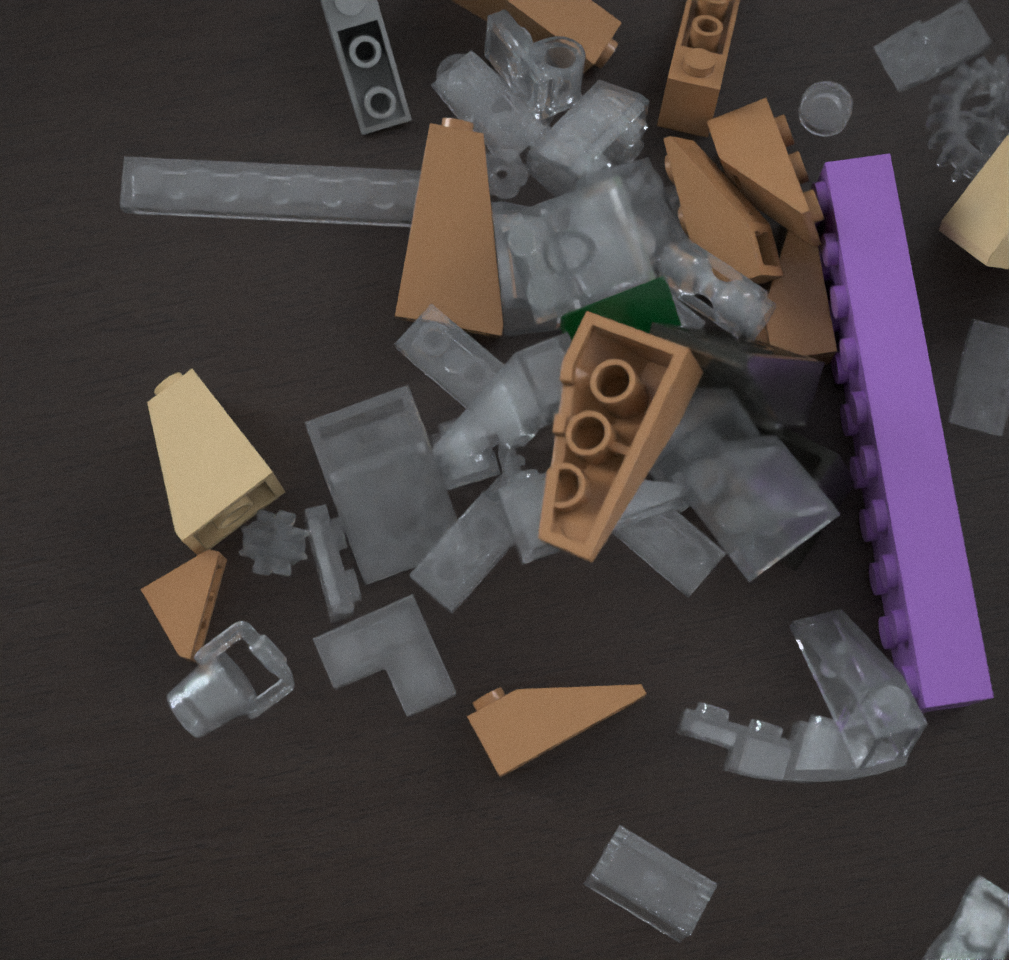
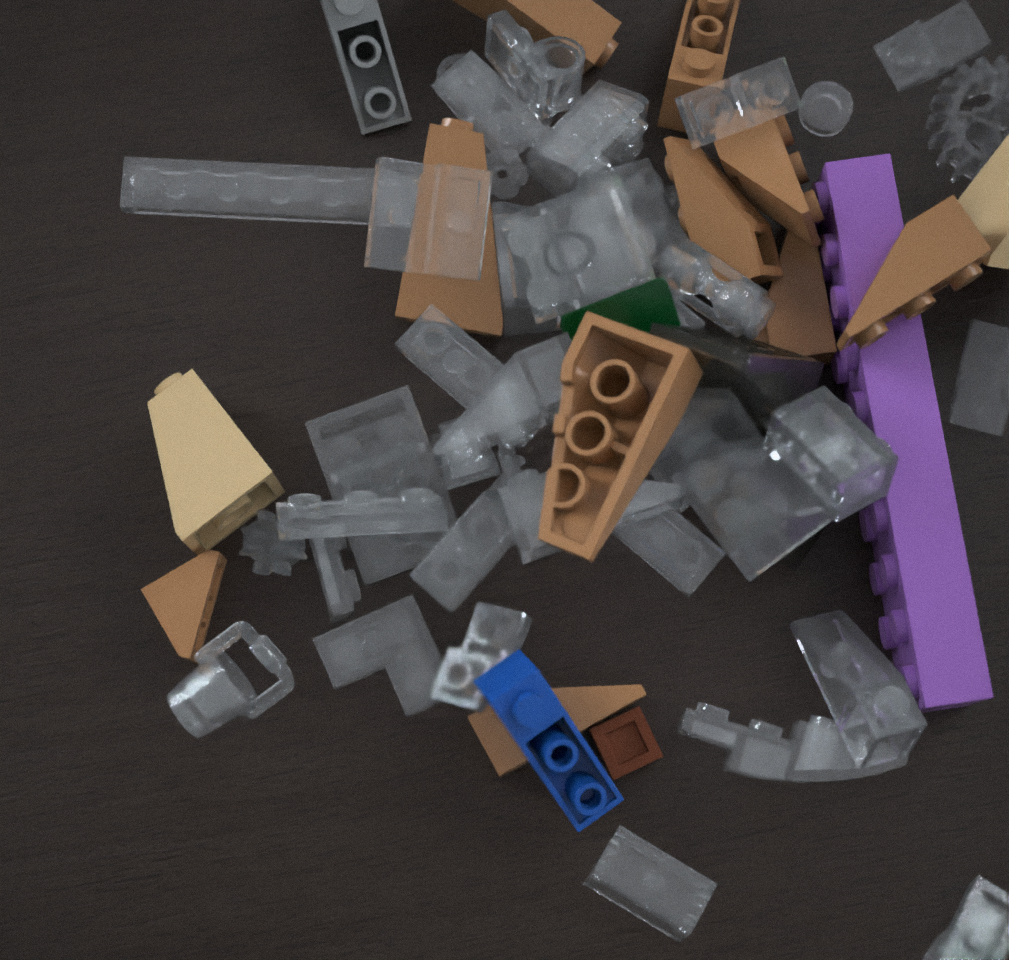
(361, 514): none -> clear plate
(428, 219): none -> clear slope
(489, 639): none -> clear slope
(549, 739): none -> blue slope
(625, 743): none -> copper plate
(738, 102): none -> clear slope
(830, 453): none -> clear brick
(928, 255): none -> medium nougat slope

